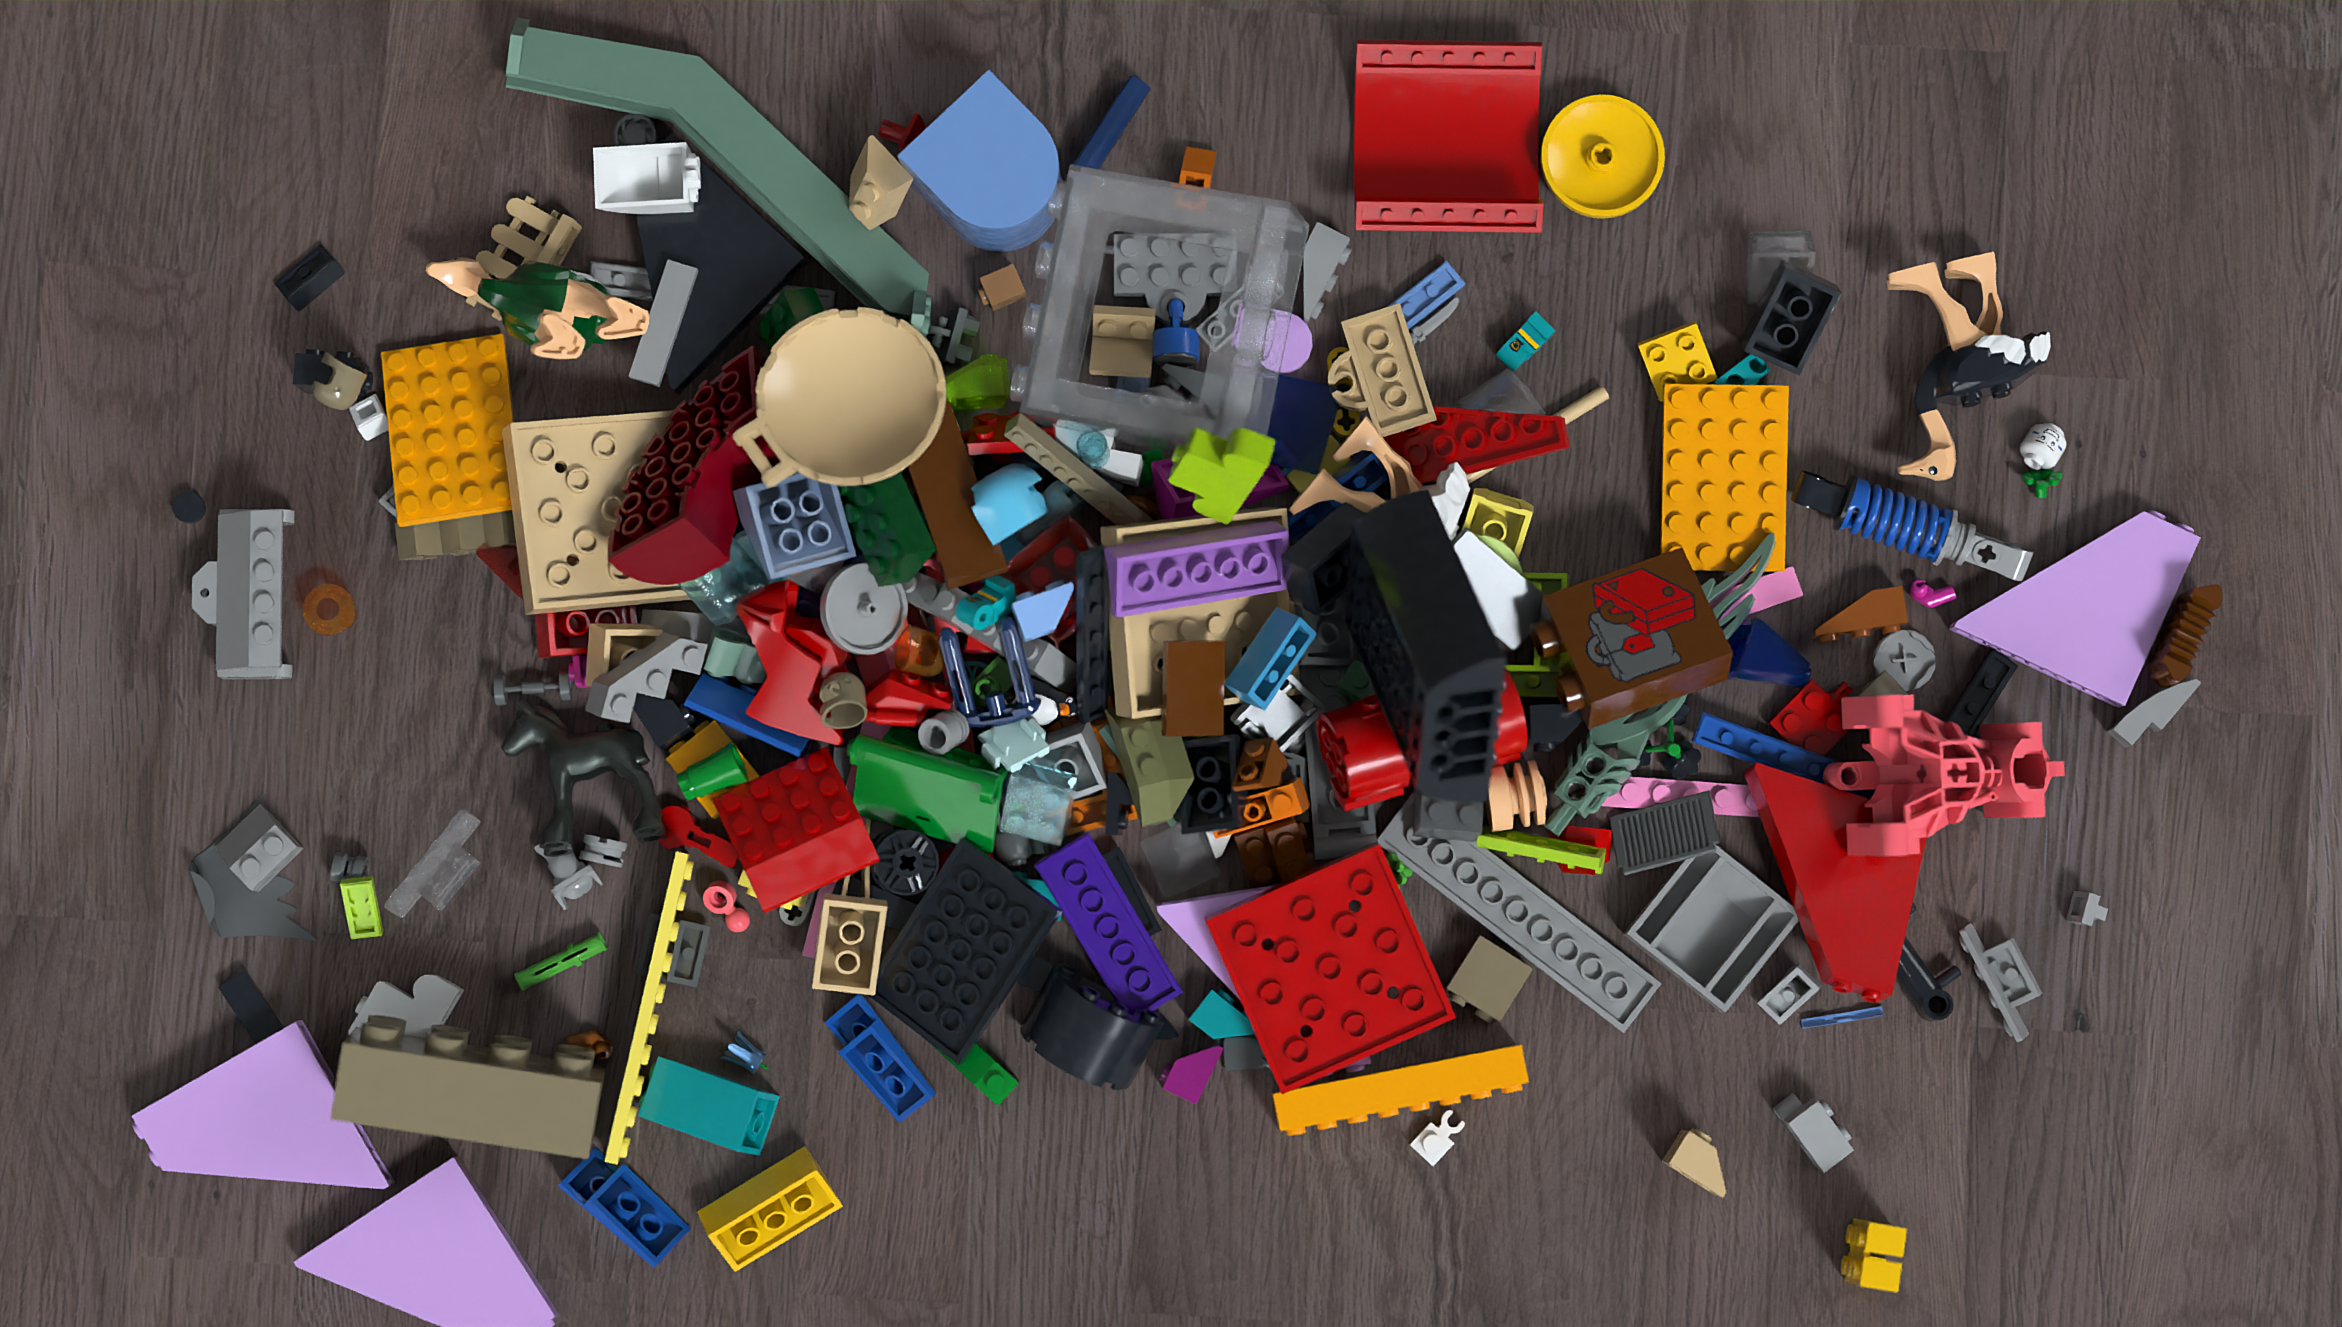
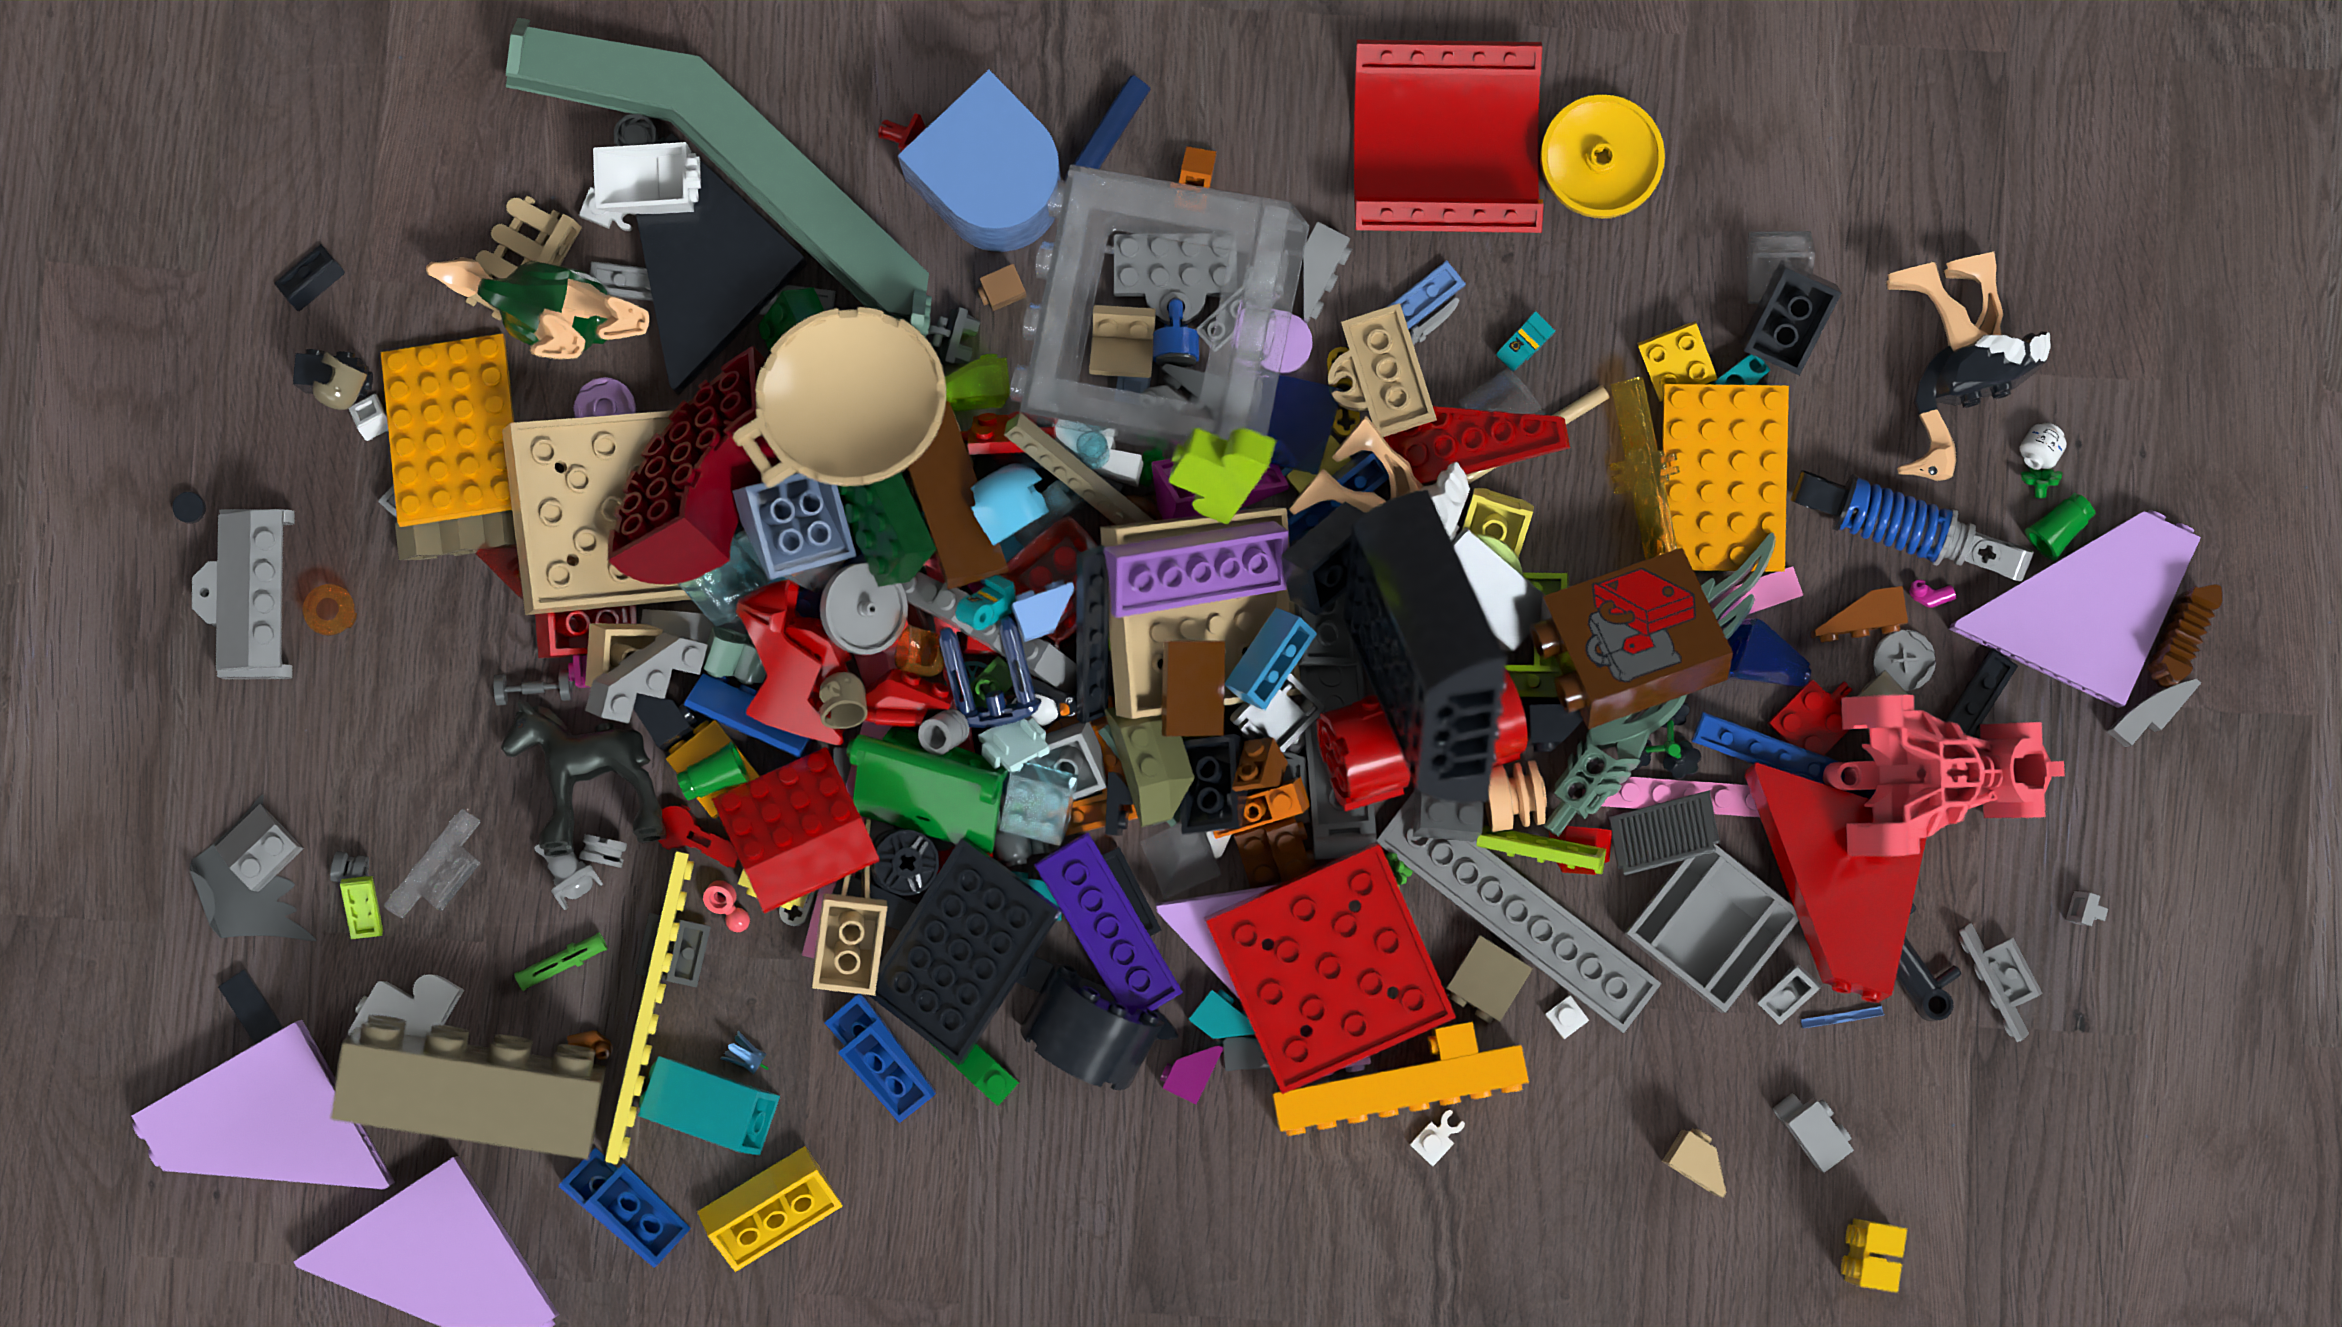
(599, 216): none -> white plate
(604, 398): none -> lavender tile
(664, 323): light grey tile -> none
(877, 185): tan slope -> none
(1356, 683): dark green brick -> none
(1453, 1041): none -> light orange brick
(1566, 1017): none -> white plate
(1644, 468): none -> clear yellow hinge
(2060, 526): none -> green plant

